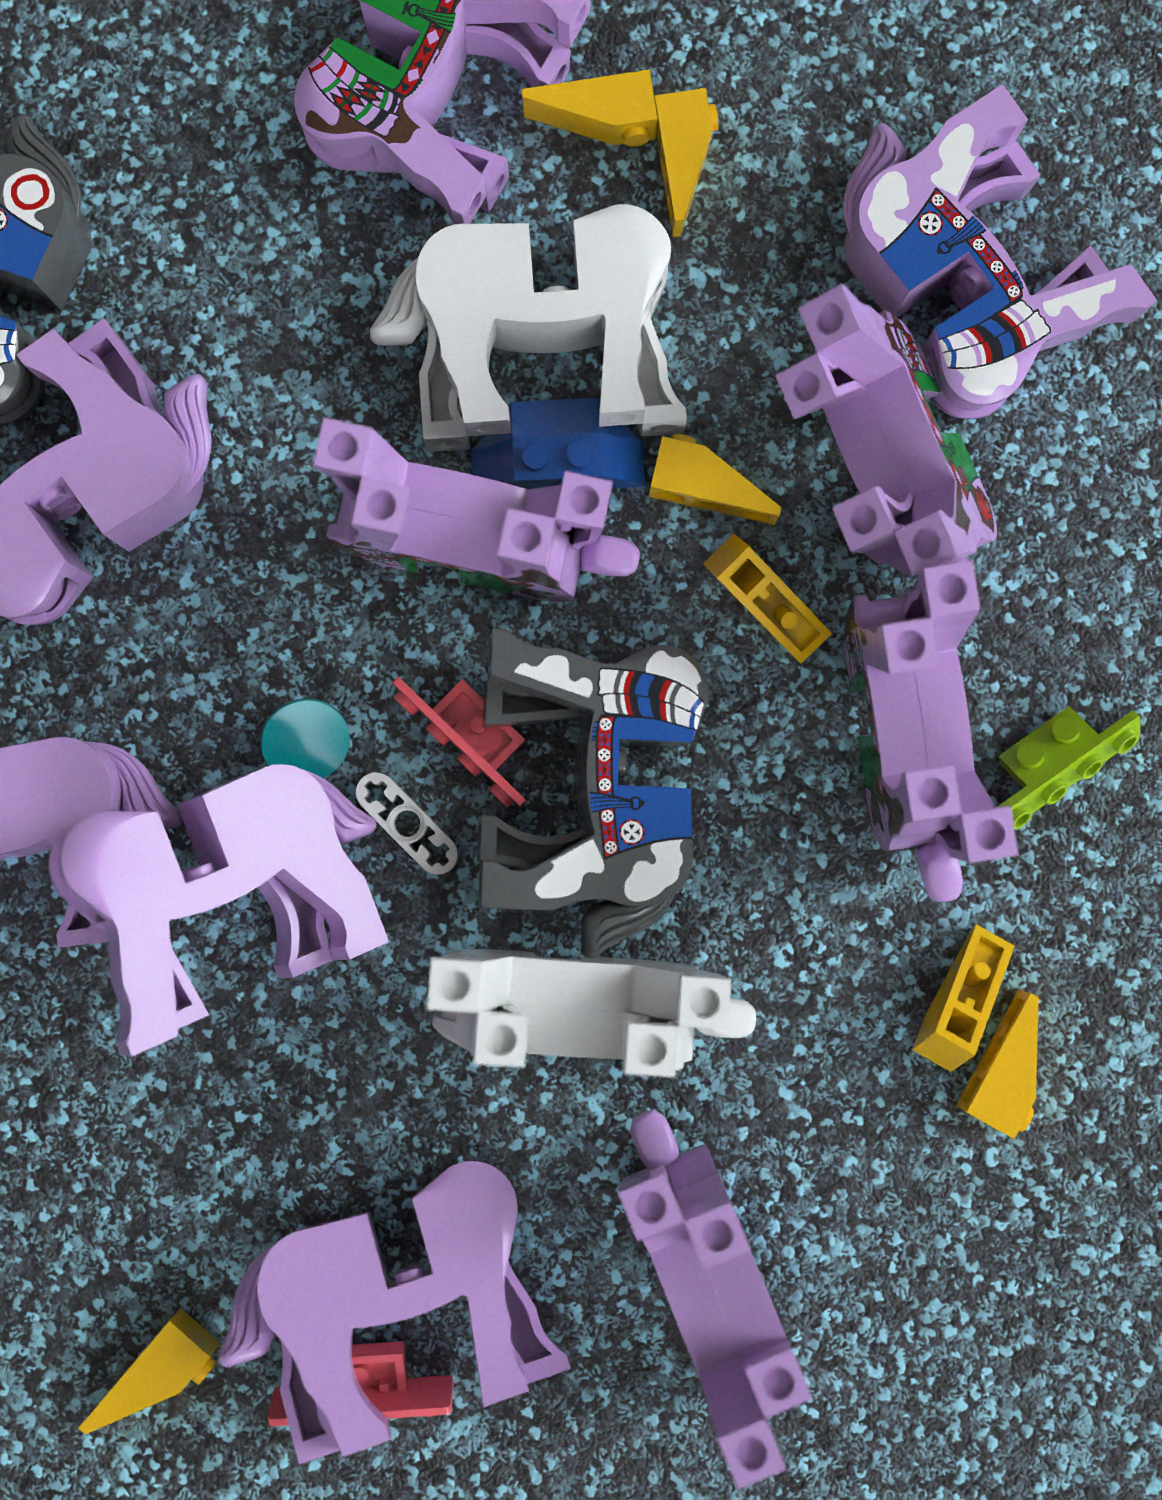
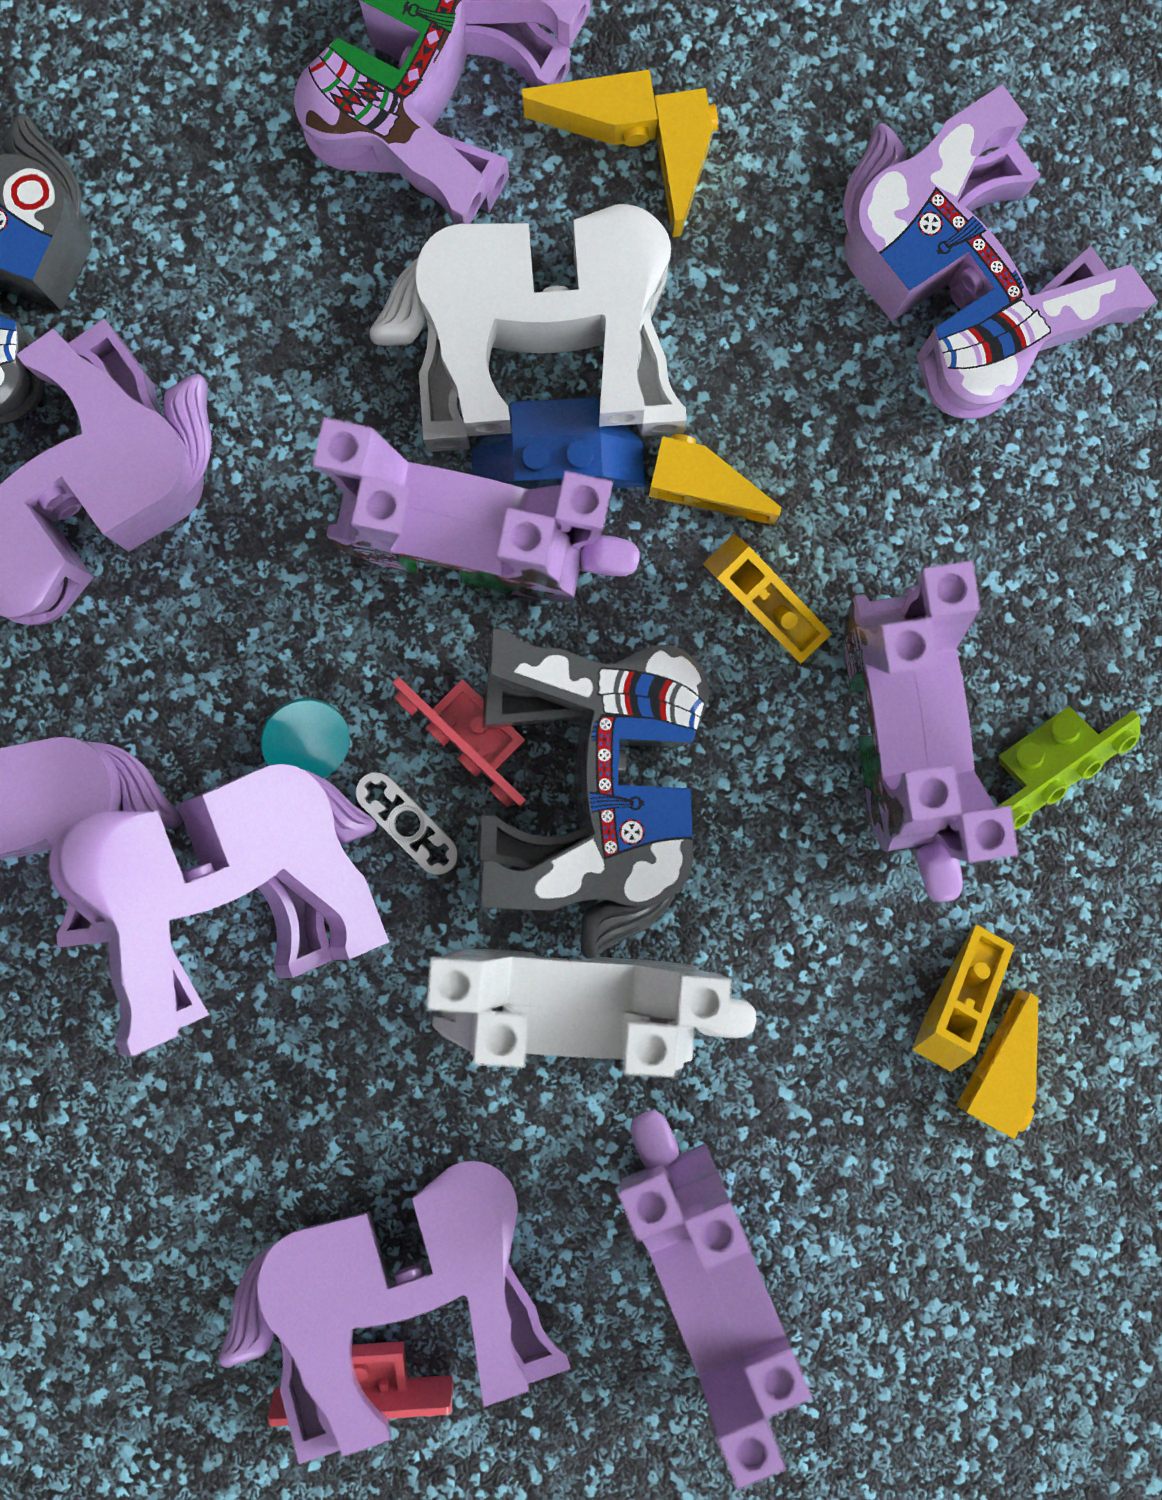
(162, 1370): yellow slope -> none
(915, 484): lavender animal -> none

